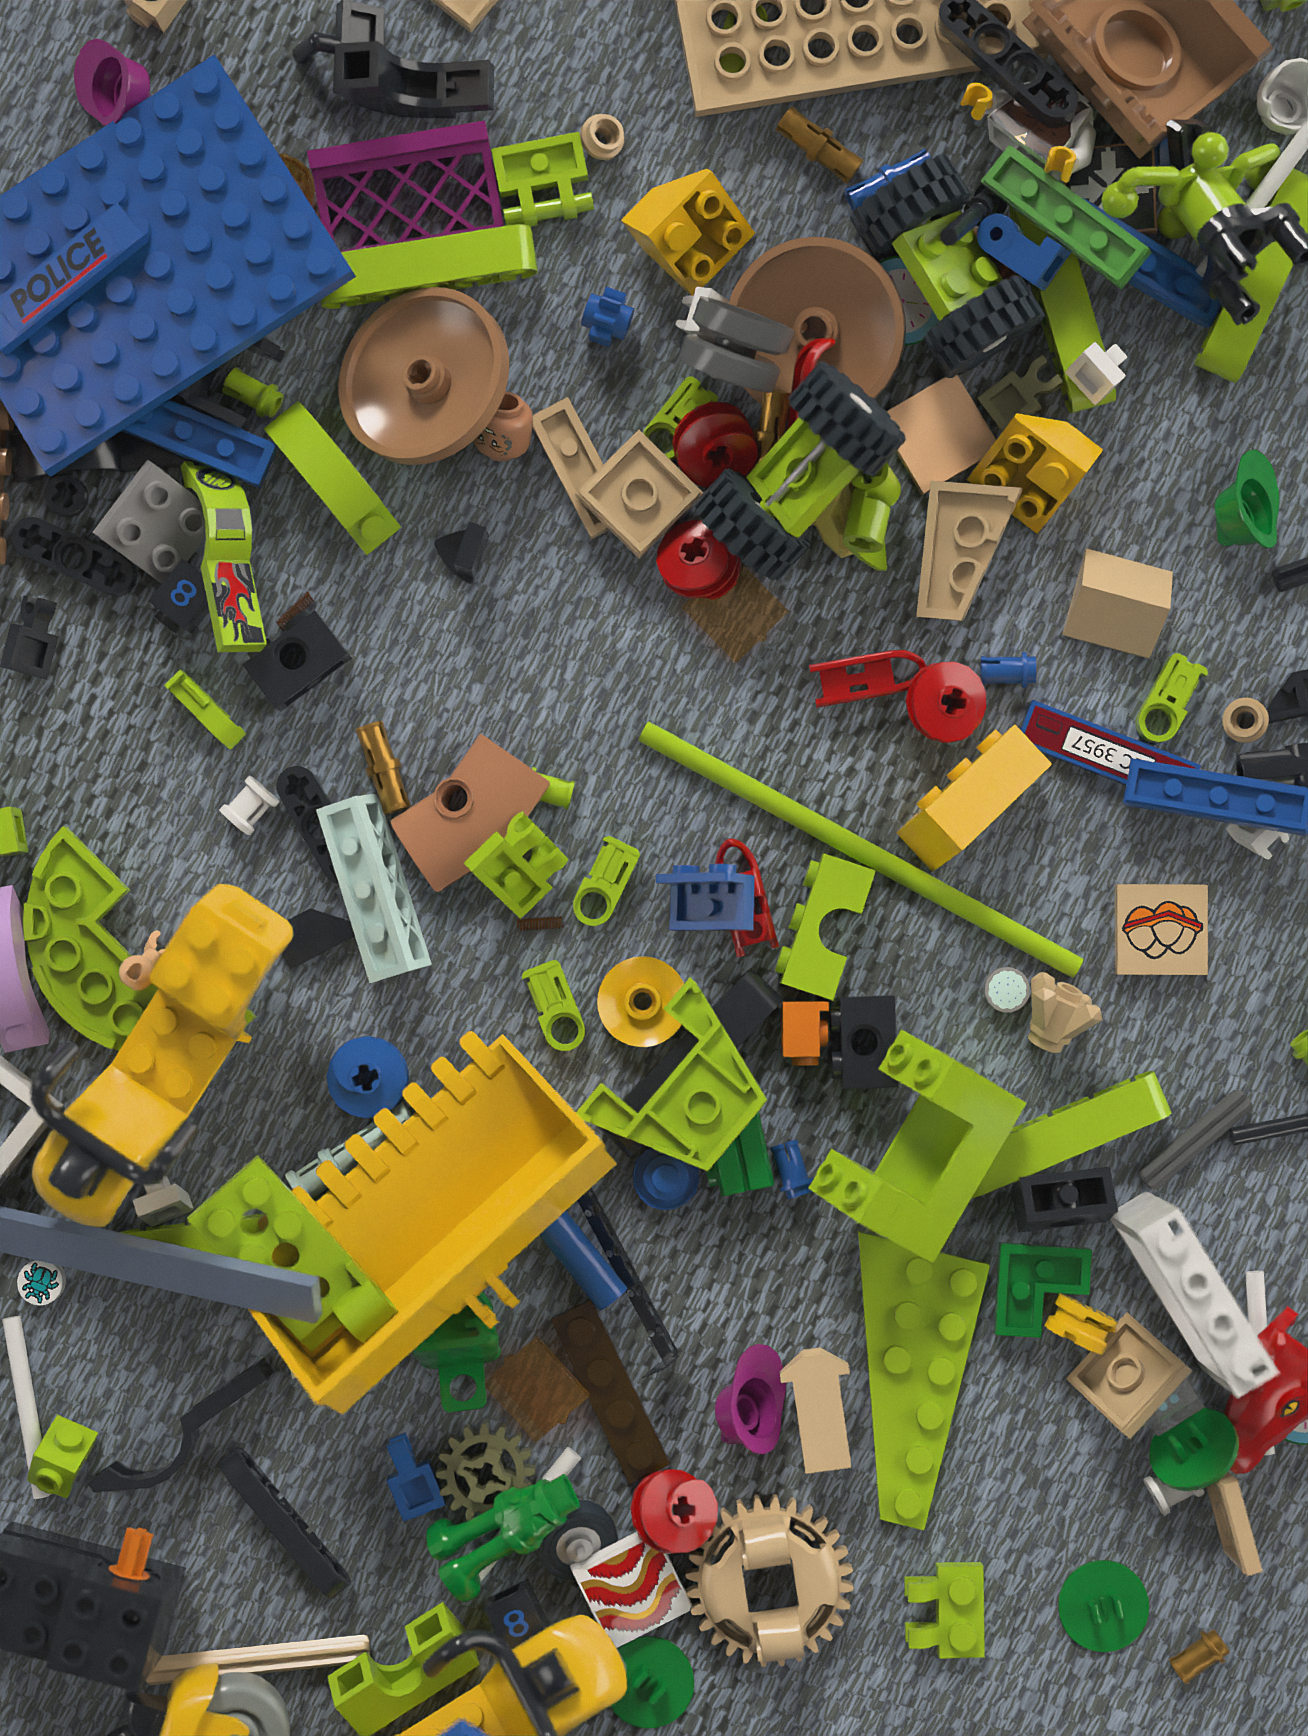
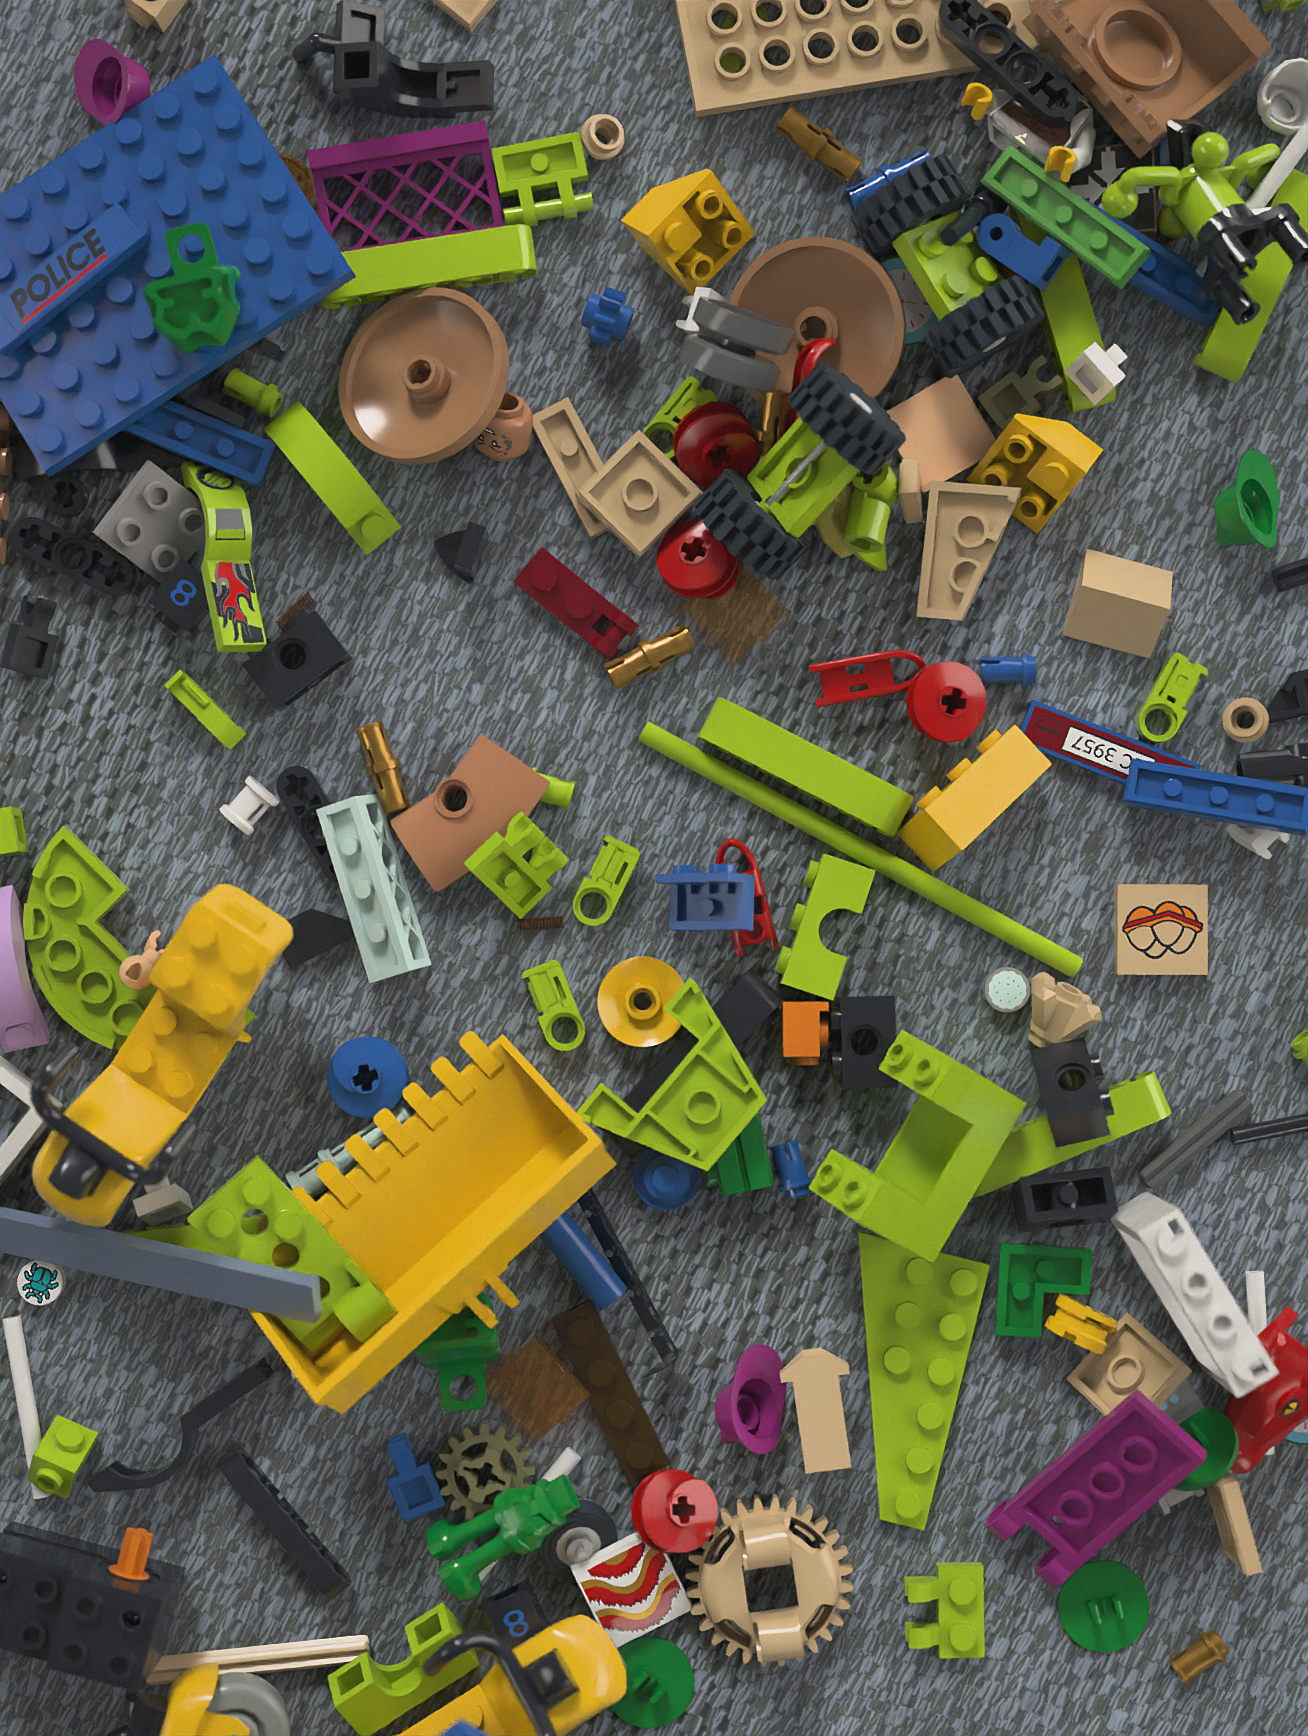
(197, 302): none -> green piece
(574, 602): none -> dark red plate
(649, 656): none -> pearl gold pin
(806, 767): none -> lime beam
(910, 490): none -> tan tile
(1071, 1093): none -> black brick
(1100, 1485): none -> magenta hinge

